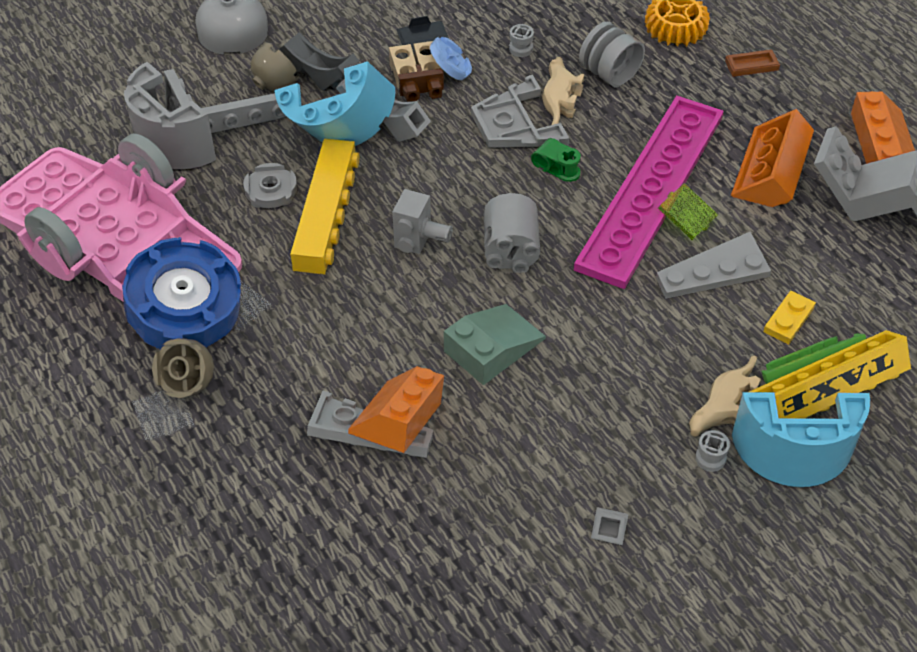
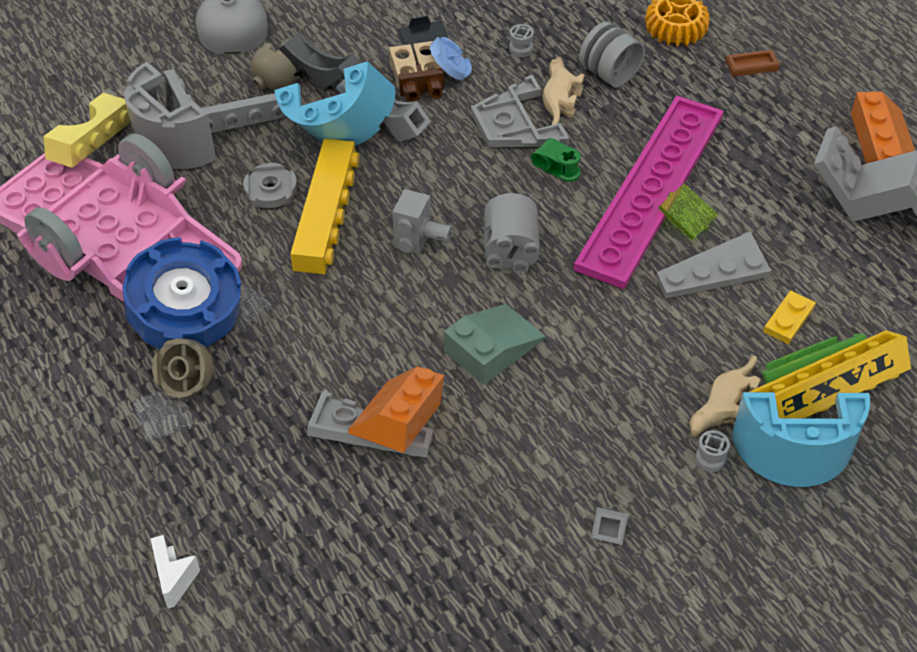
(74, 143): none -> light yellow arch
(173, 574): none -> white slope
(774, 160): orange slope -> none

